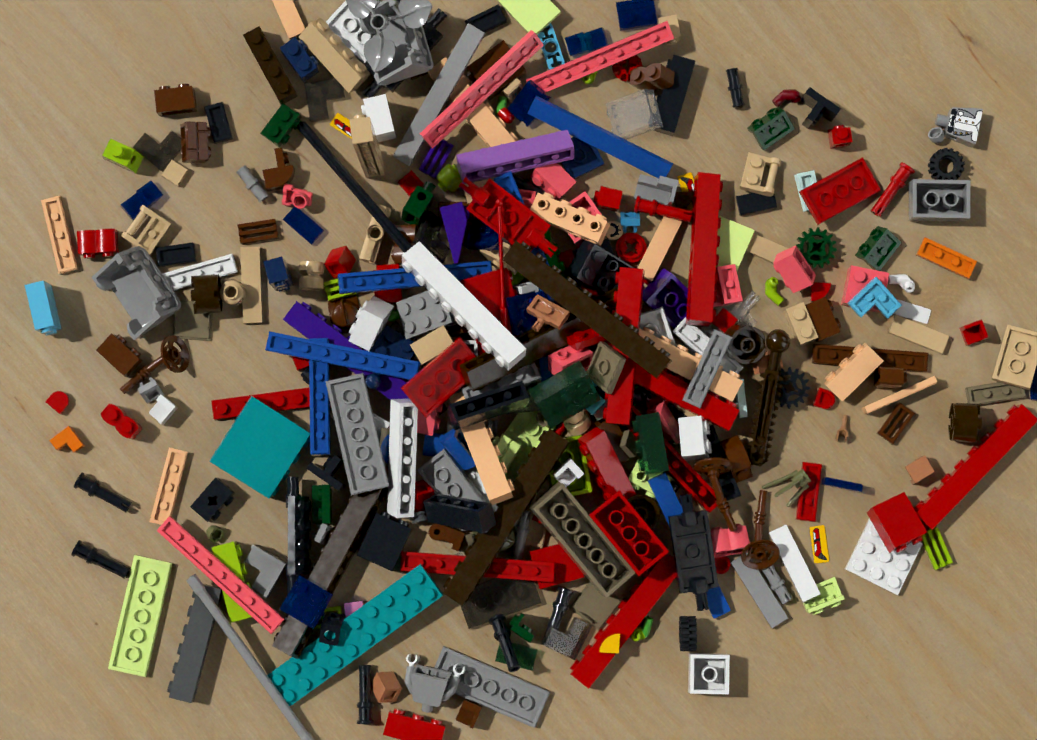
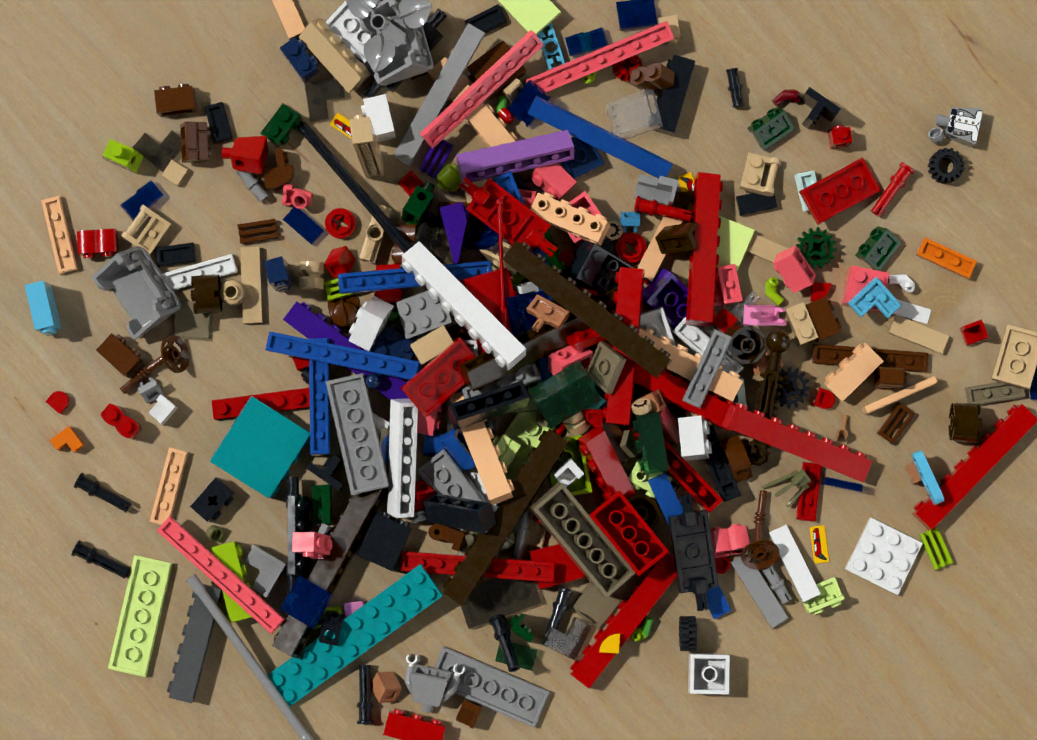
(248, 154): none -> red torso
(270, 65): dark brown brick -> none
(311, 544): none -> coral brick
(337, 214): none -> red gear
(594, 417): none -> red tile
(608, 198): red brick -> none
(641, 406): none -> tan tile
(656, 401): none -> nougat panel
(677, 238): none -> dark brown panel
(713, 473): reddish brown dish -> none
(763, 315): none -> bright pink hinge
(796, 442): none -> red brick
(897, 523): red brick -> none
(927, 477): none -> medium azure beam
(939, 200): light grey brick -> none

